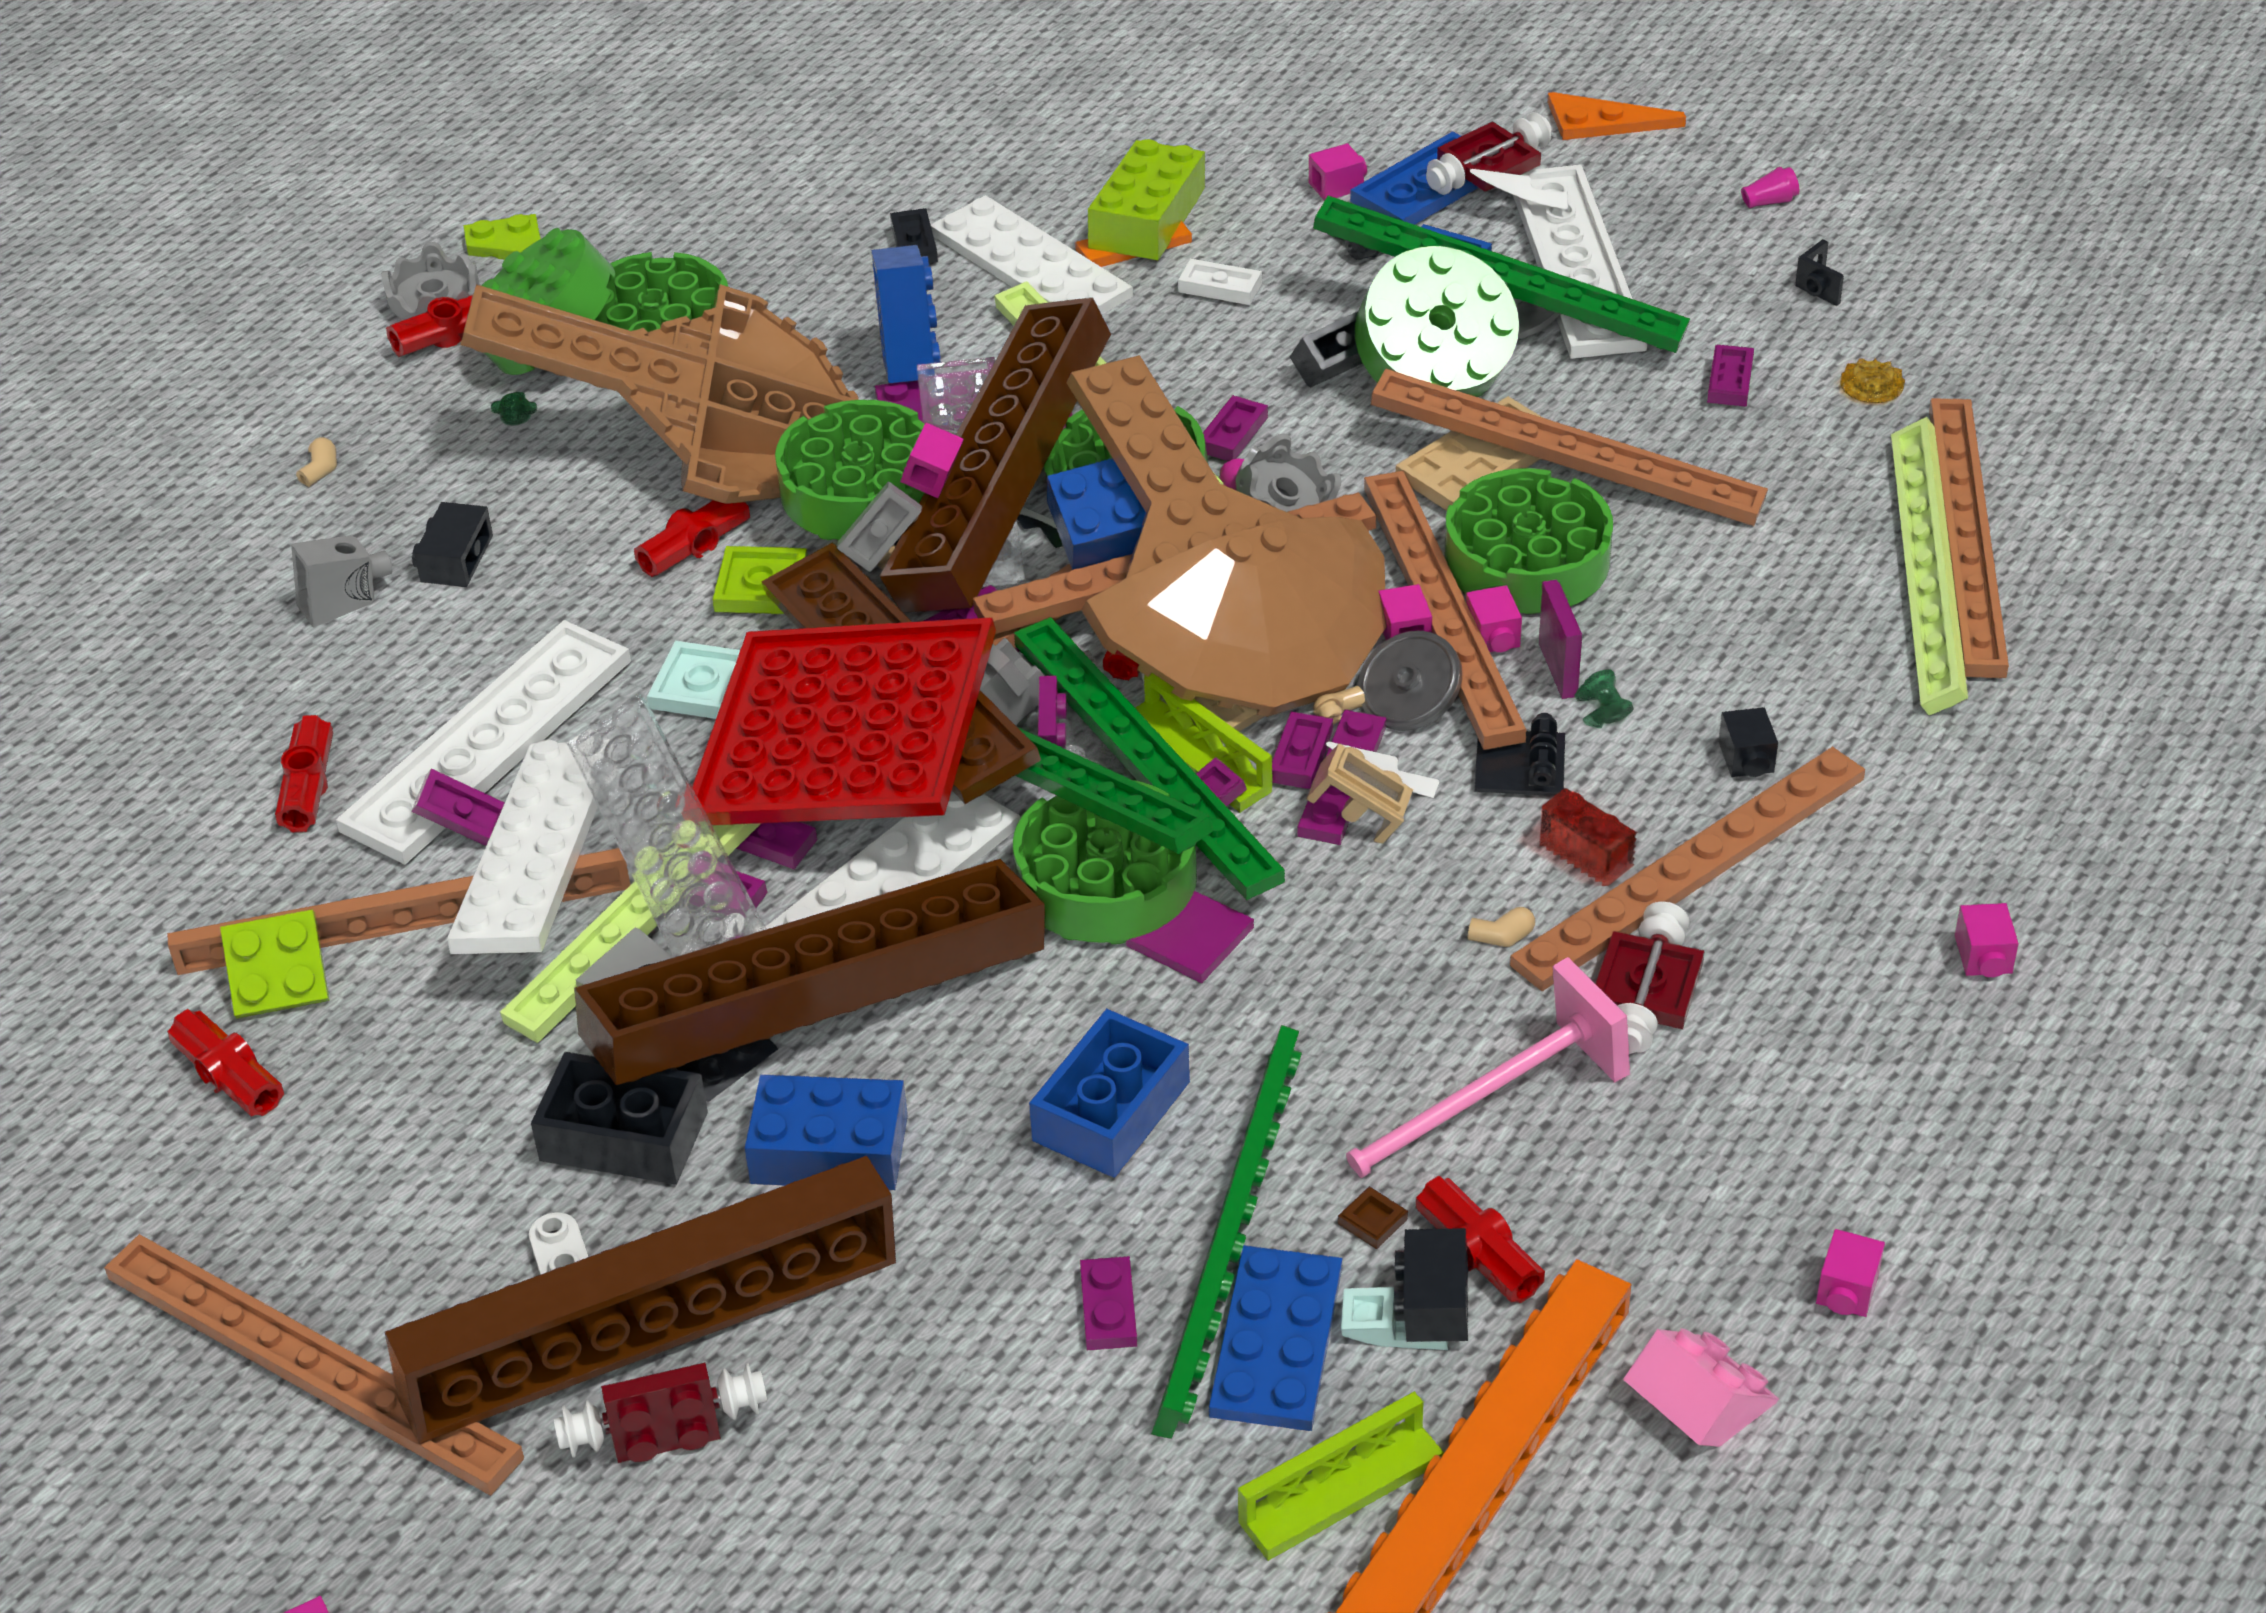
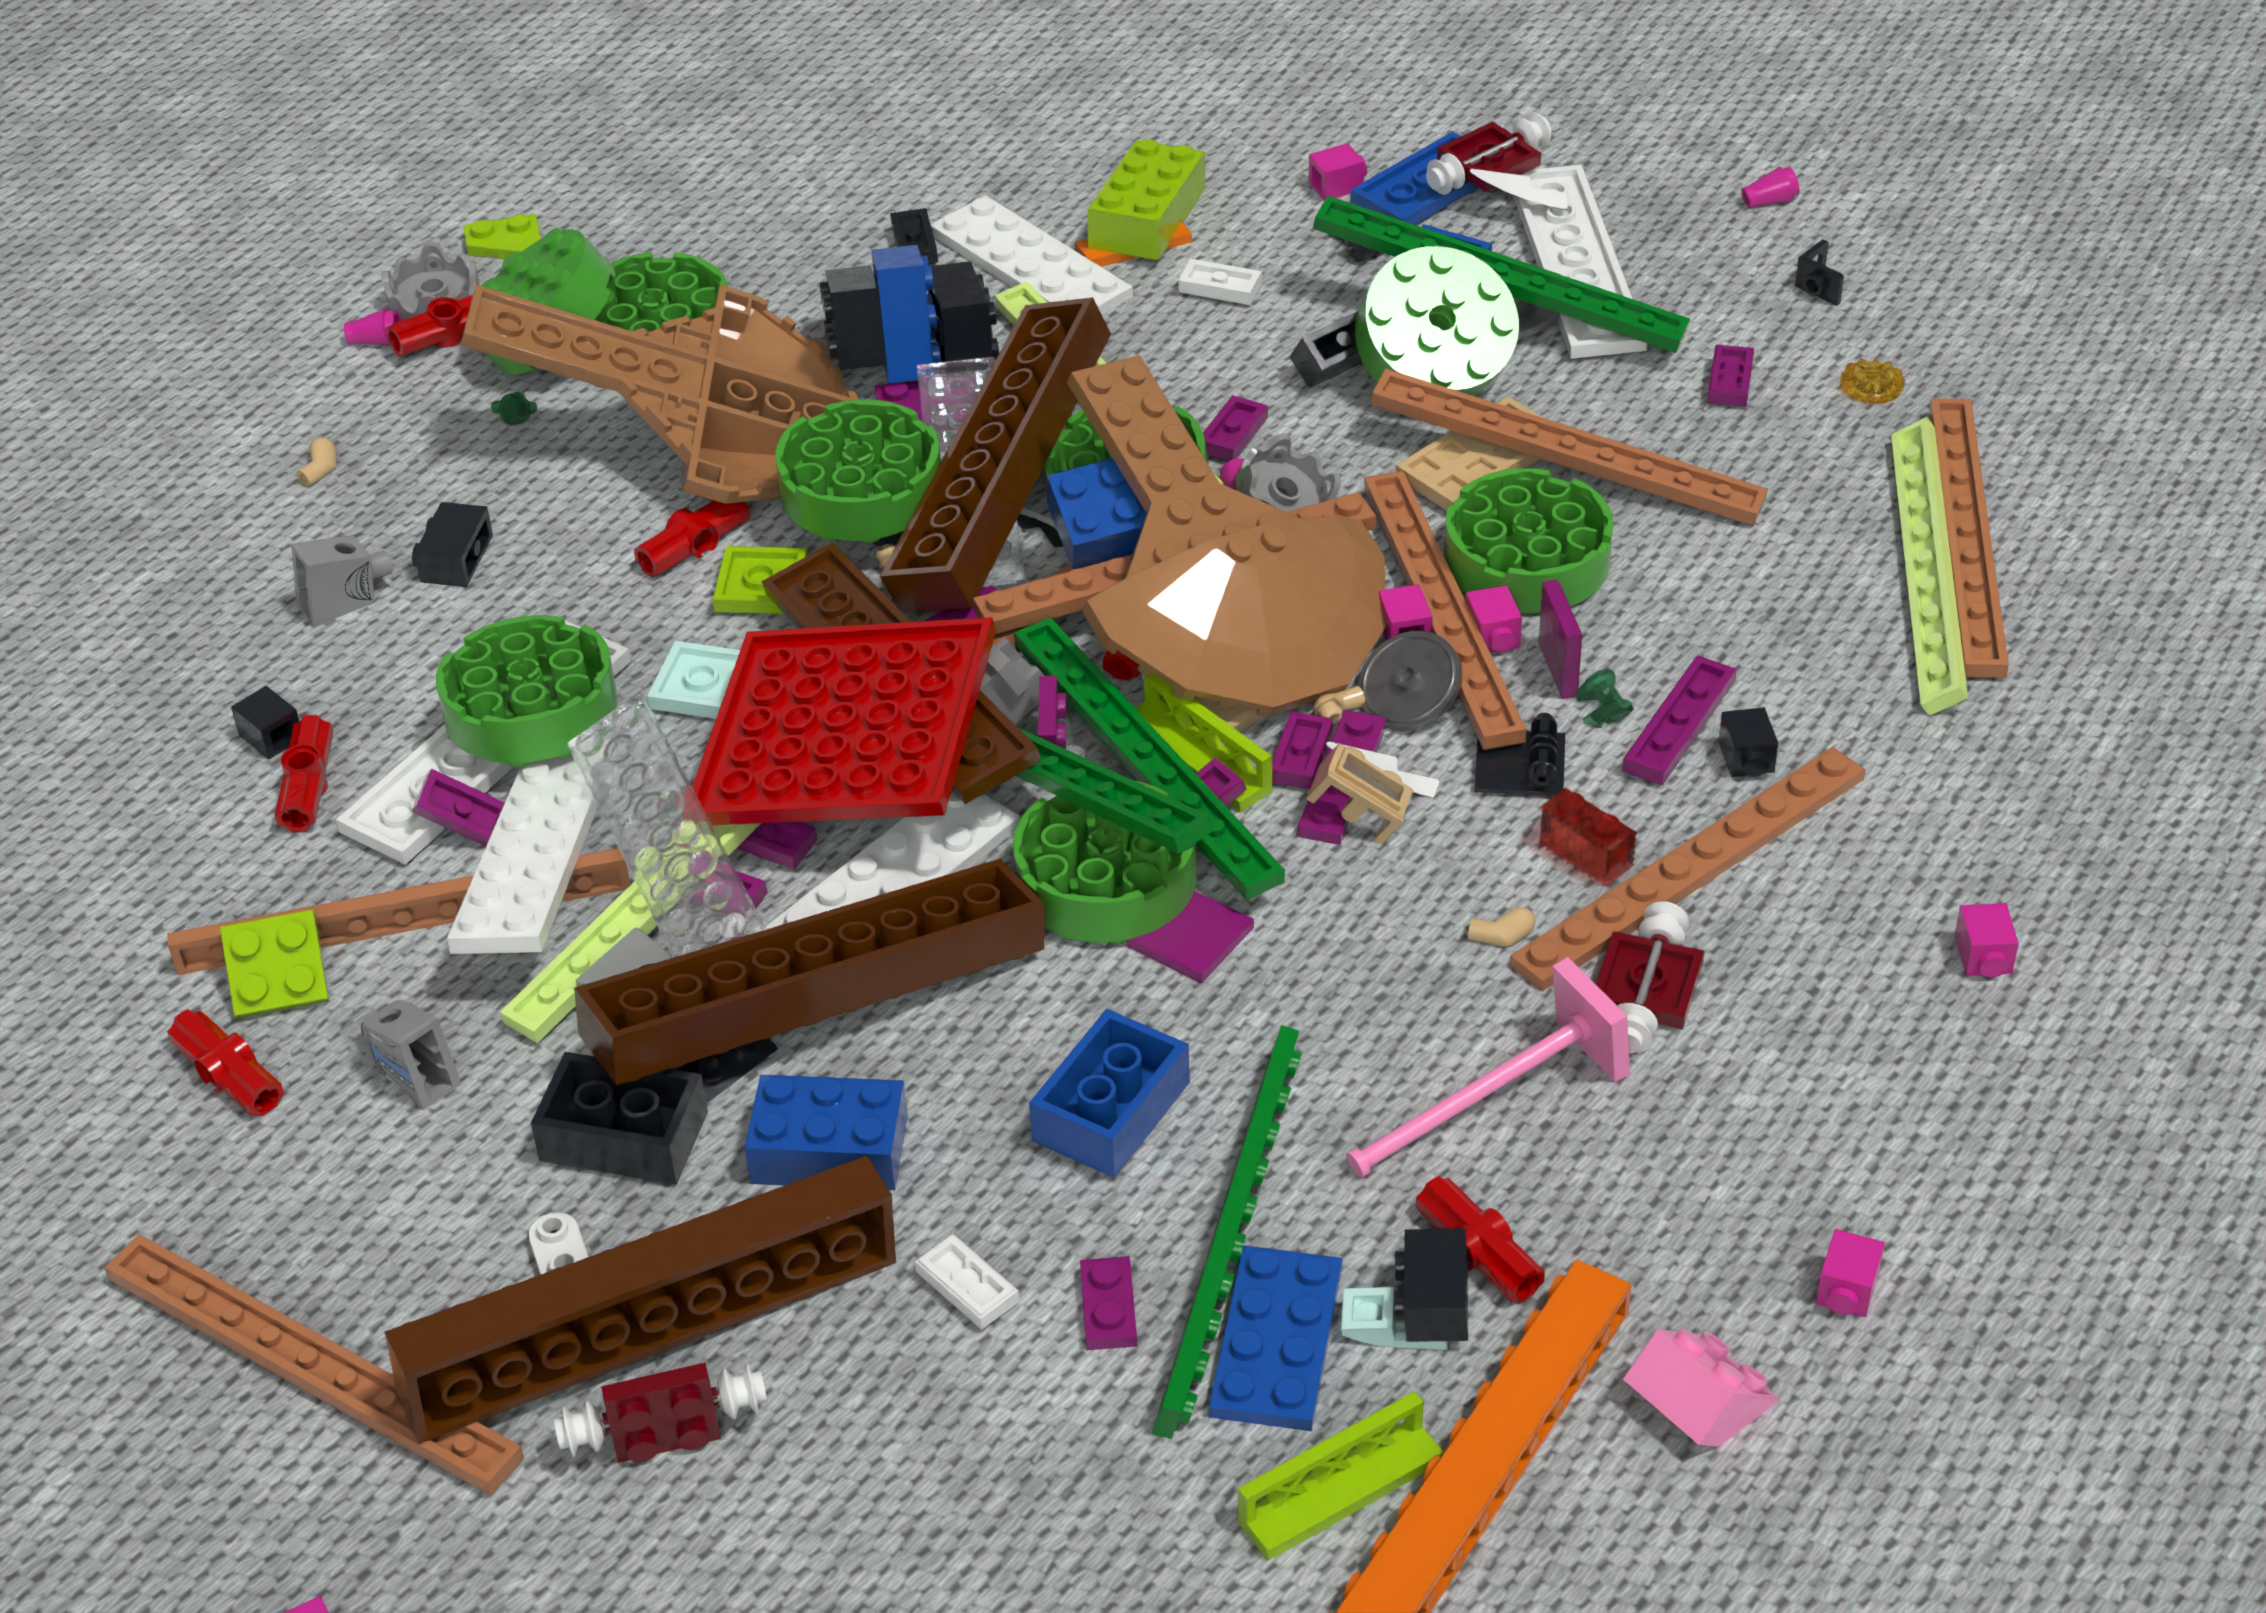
(265, 721): none -> black brick
(371, 328): none -> dark pink cone
(400, 1041): none -> light grey torso
(525, 688): none -> bright green brick
(853, 317): none -> black brick
(879, 526): light grey plate -> none
(931, 460): dark pink brick -> none
(963, 313): none -> black brick
(967, 1281): none -> white plate
(1372, 1217): reddish brown tile -> none
(1594, 117): orange wing -> none
(1679, 720): none -> magenta plate

